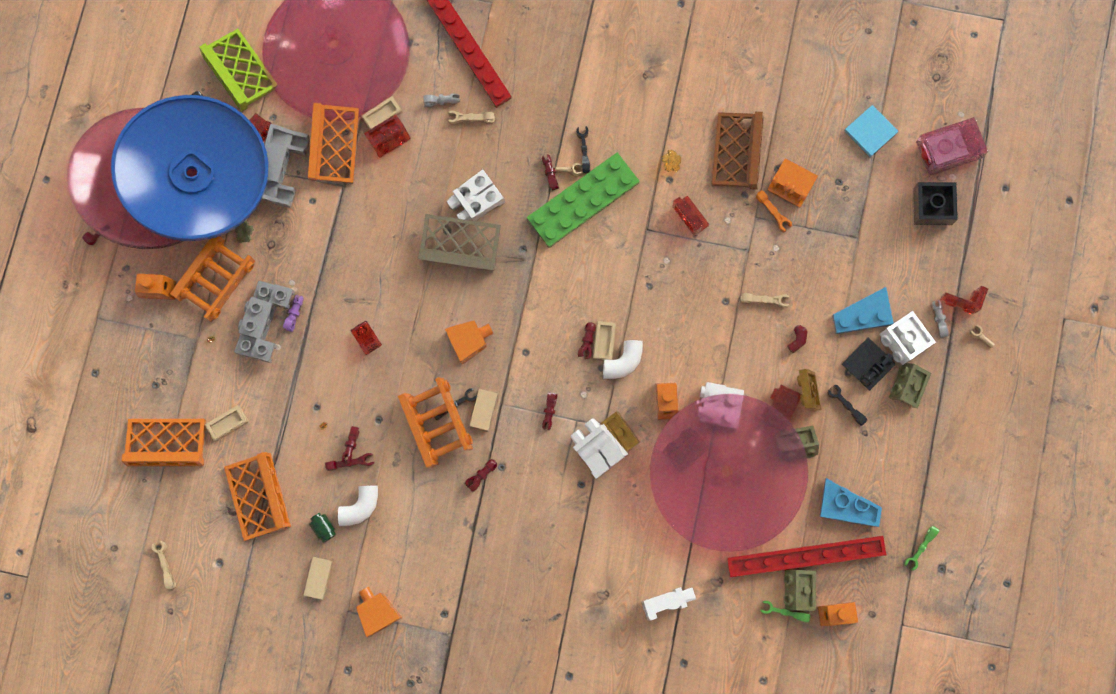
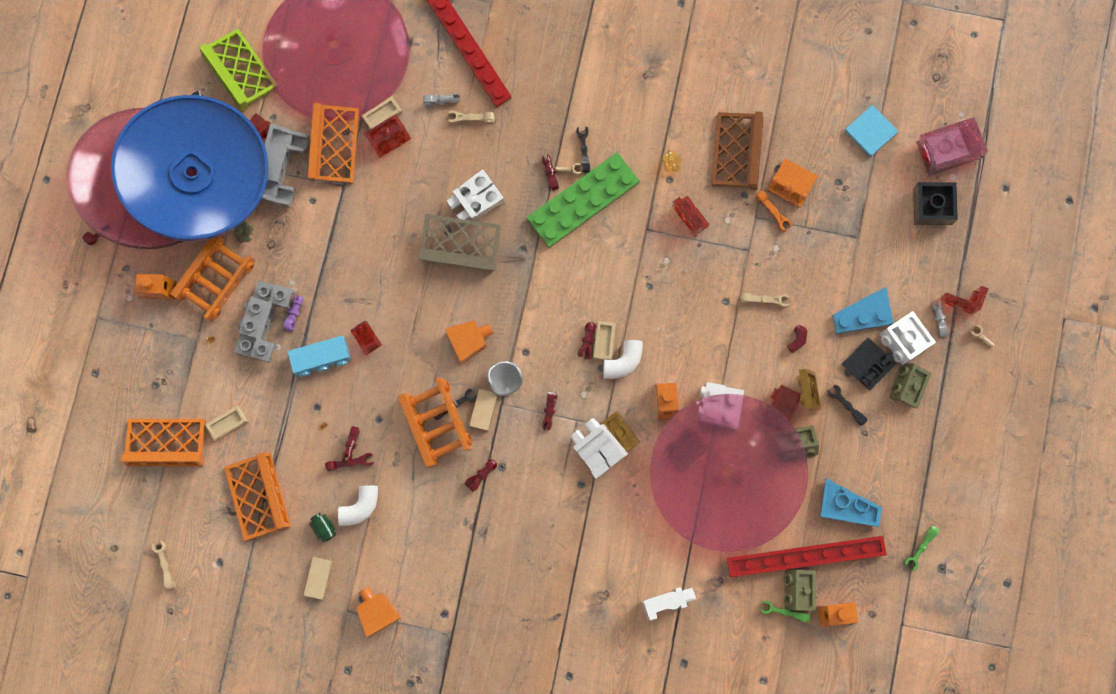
(319, 356): none -> medium azure brick
(505, 378): none -> light grey helmet

